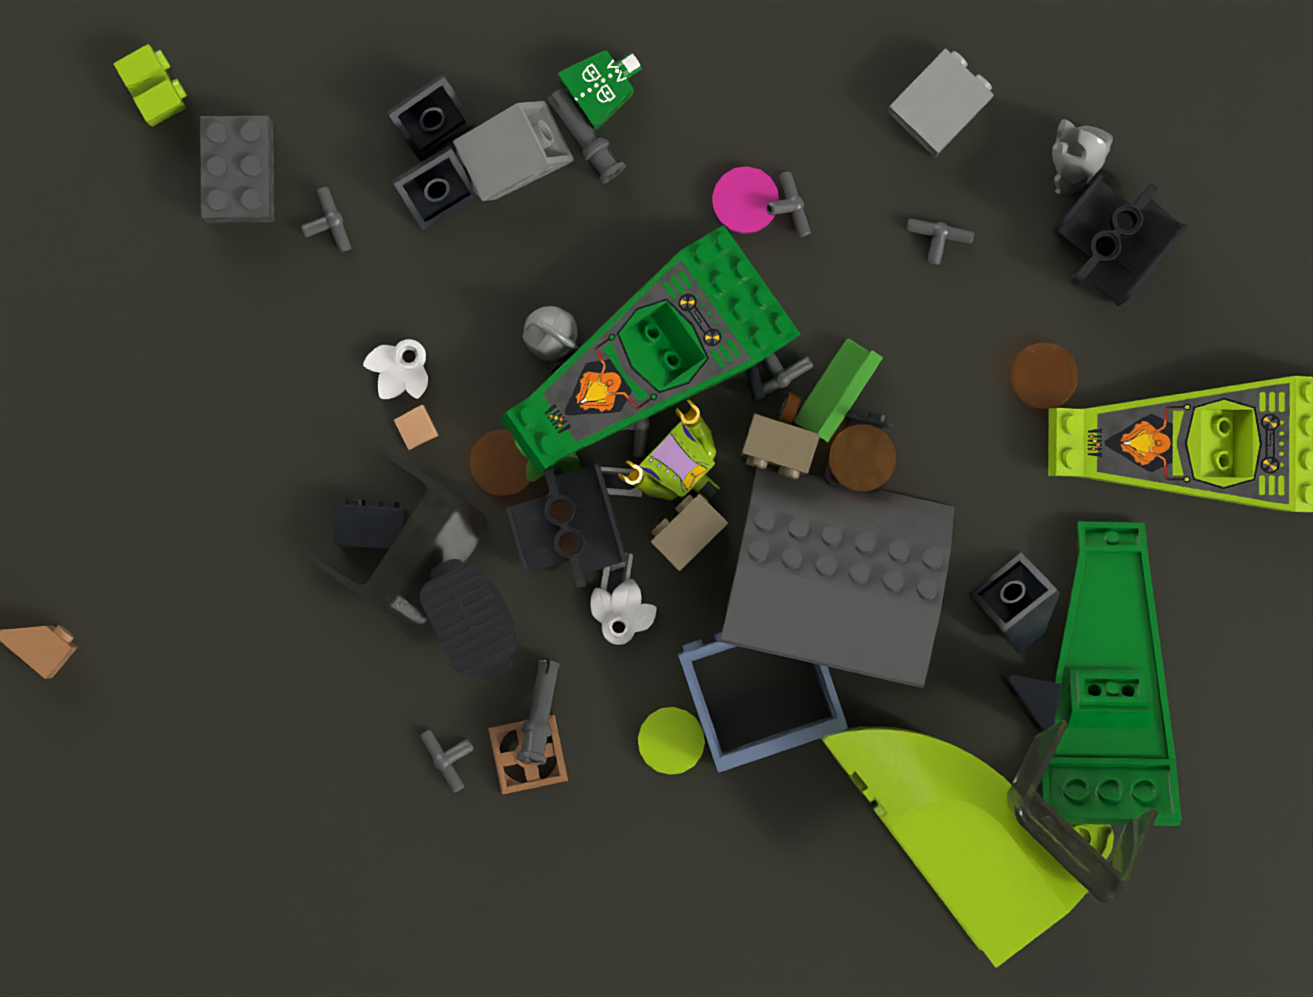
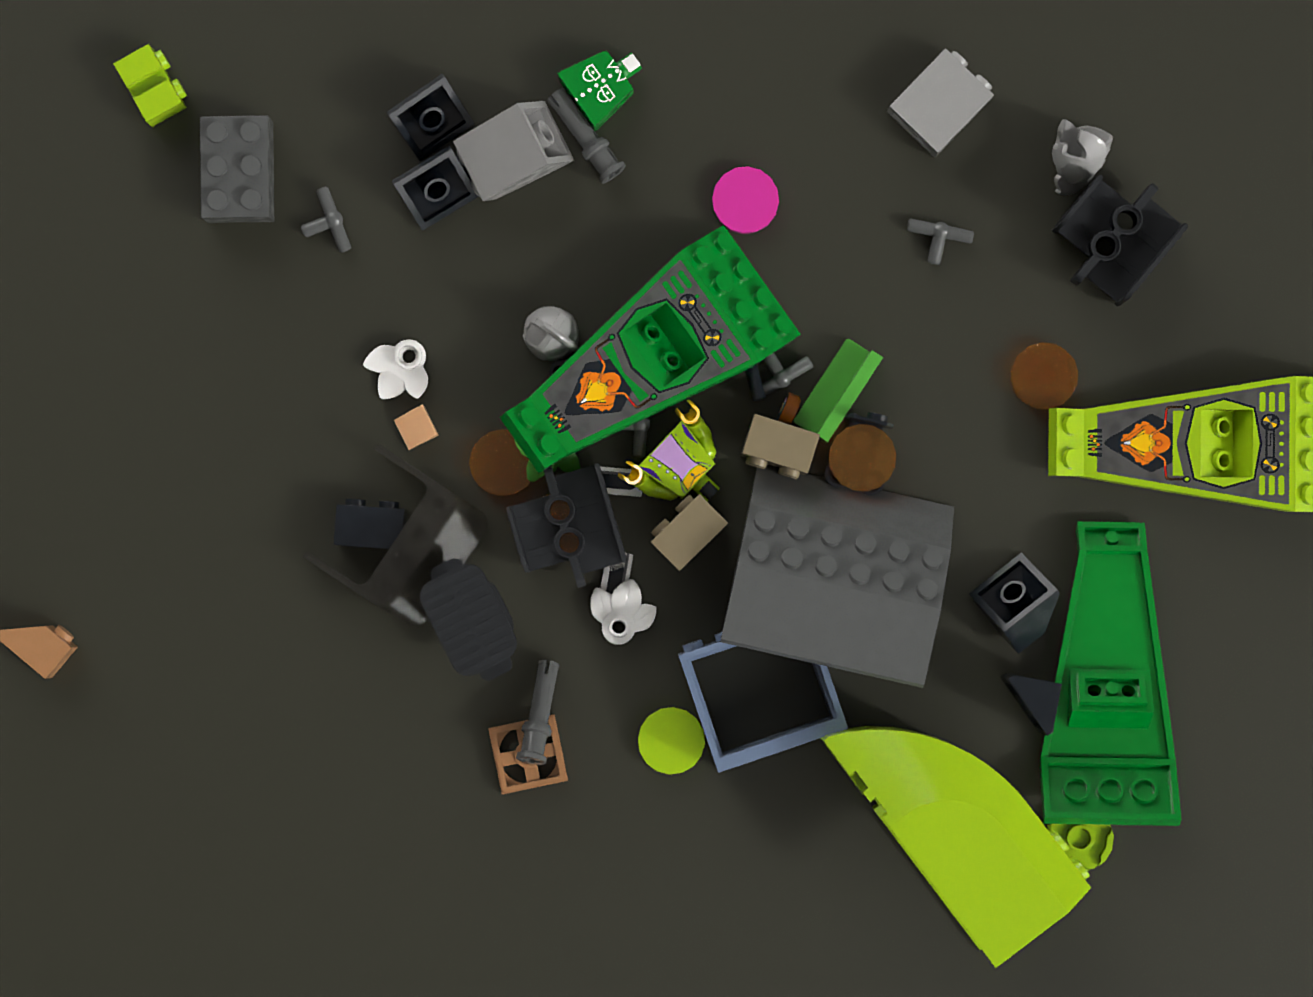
(443, 760): dark grey piece -> none
(792, 204): dark grey piece -> none
(1101, 878): clear smoke windscreen -> none

